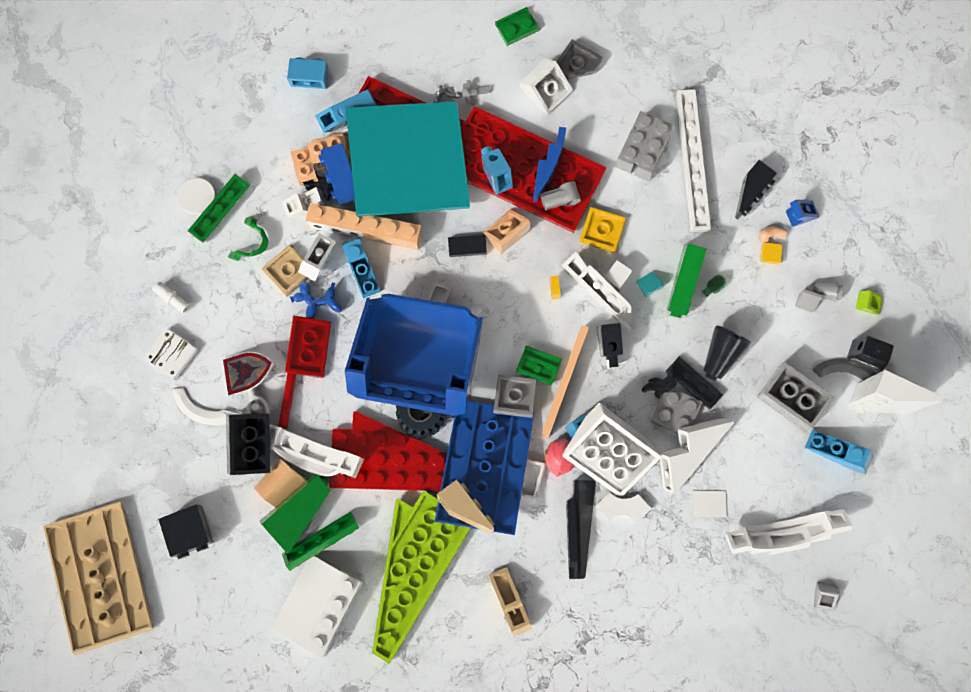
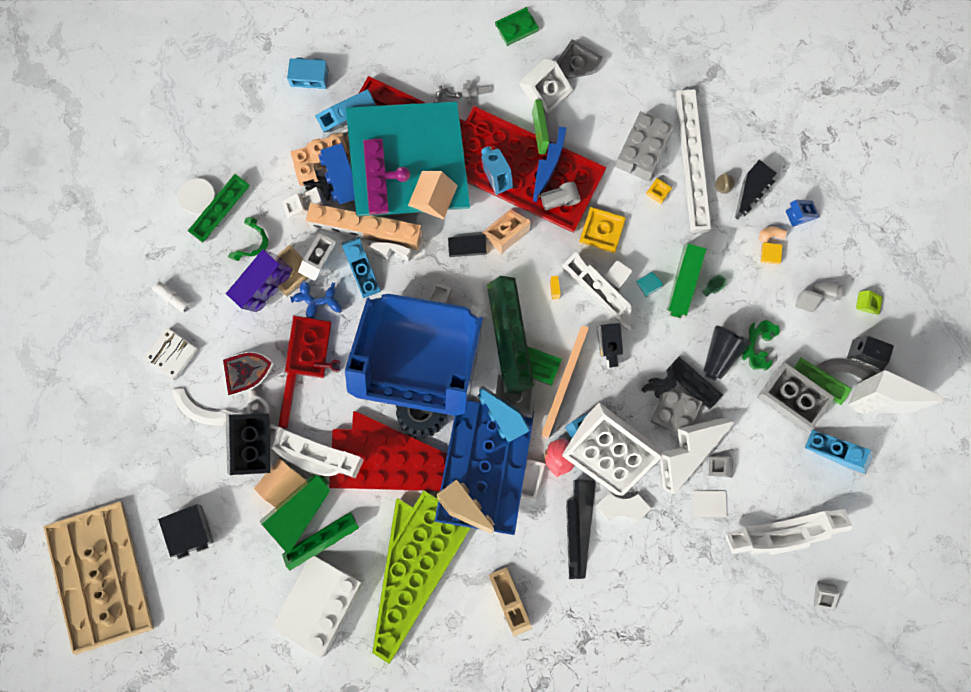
(259, 281): none -> dark purple brick
(328, 365): none -> dark red hand
(377, 177): none -> magenta plate
(386, 249): none -> white slope
(433, 193): none -> light nougat slope
(508, 417): none -> dark azure slope
(510, 335): none -> clear green brick
(540, 126): none -> bright green tile
(659, 190): none -> yellow tile
(720, 466): none -> light grey slope
(724, 183): none -> dark tan tile
(757, 361): none -> green helmet
(823, 380): none -> bright green tile

